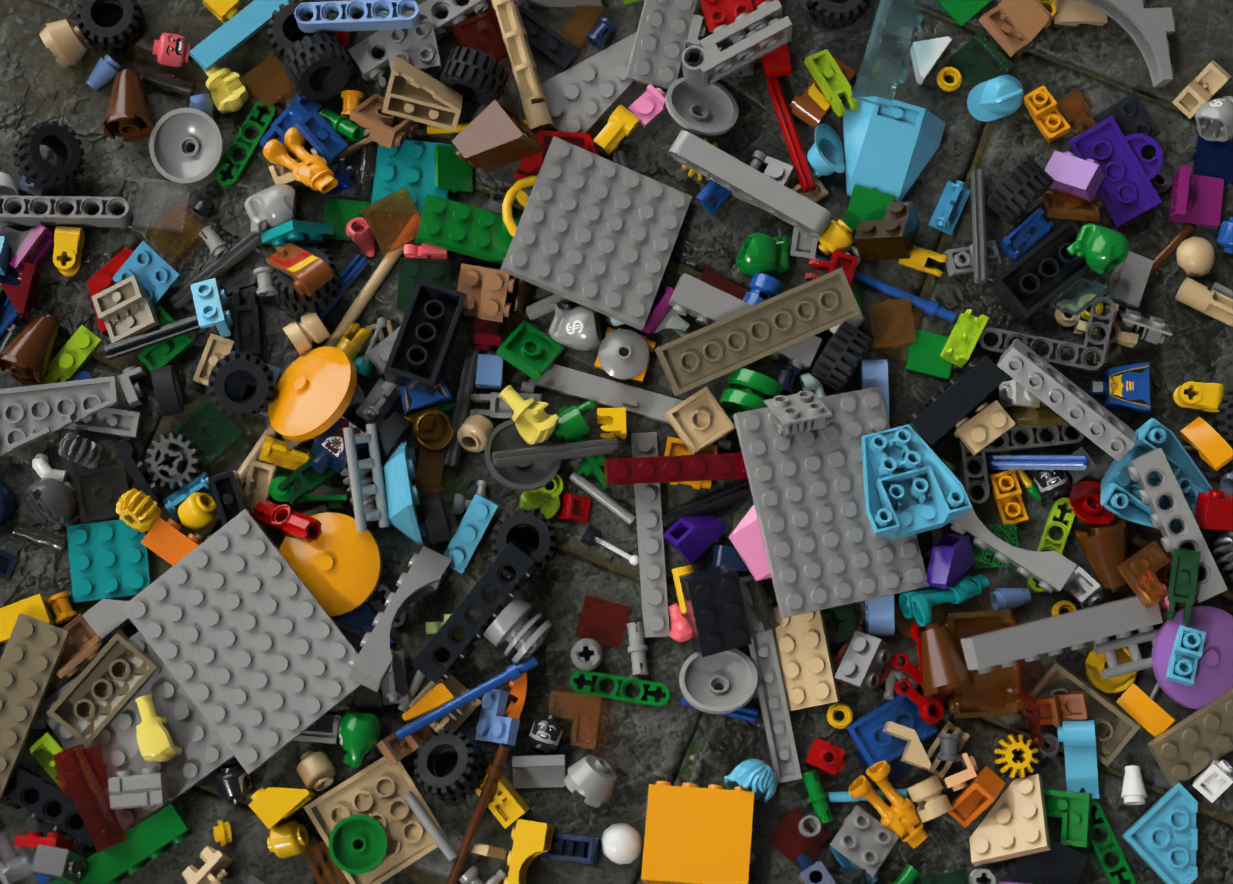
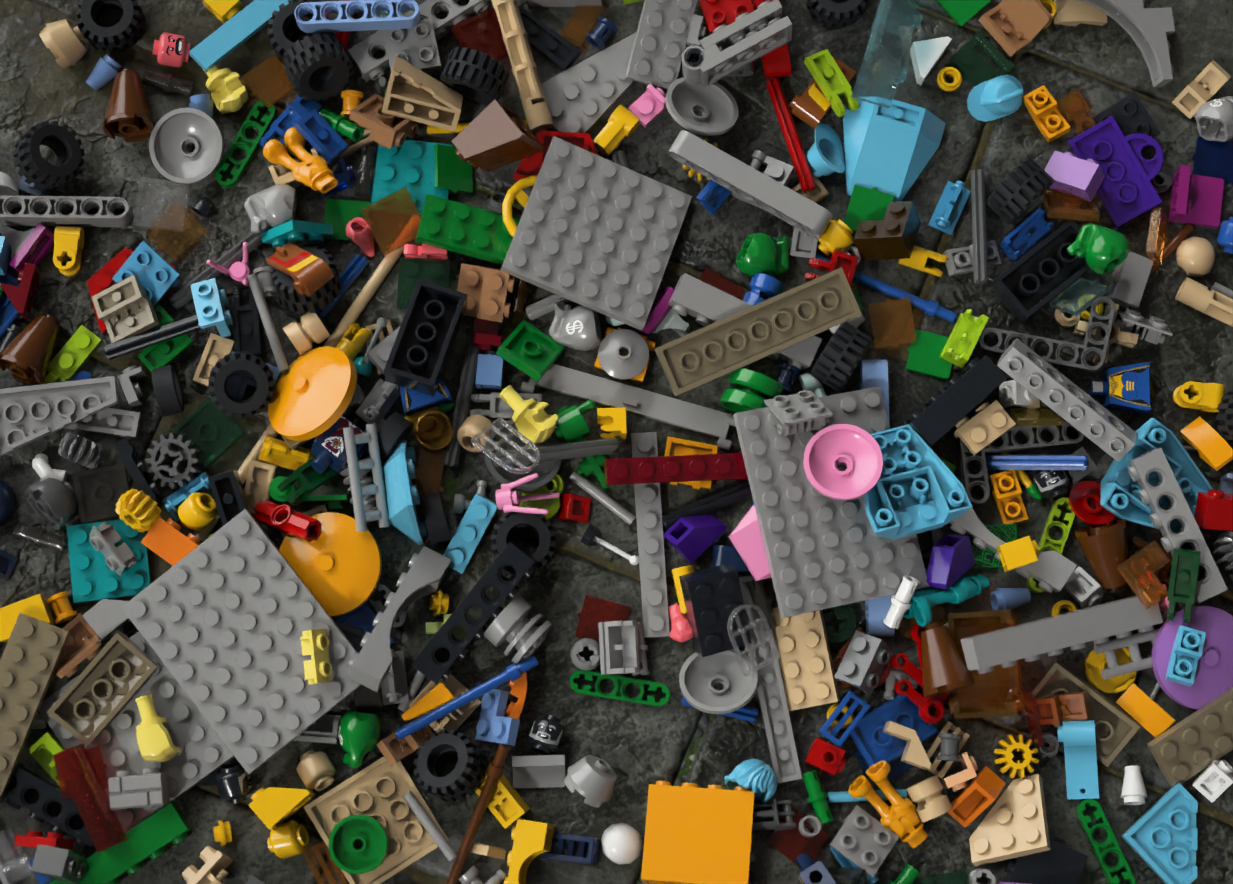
(115, 557): none -> light grey hinge
(213, 241): light grey pin -> none
(238, 270): none -> bright pink plant
(268, 322): none -> light grey bar
(316, 644): none -> light yellow hinge
(439, 603): none -> yellow plate
(506, 438): none -> clear window
(508, 498): none -> bright pink plant
(583, 710): clear orange plate -> none
(619, 647): none -> light grey hinge
(699, 421): tan plate -> none
(760, 643): none -> clear window
(767, 817): none -> dark grey arm
(831, 736): none -> blue tile
(845, 446): none -> bright pink dish
(901, 602): none -> white pin
(1018, 553): none -> yellow brick
(1075, 814): green plate -> none
(1156, 235): none -> clear orange tile

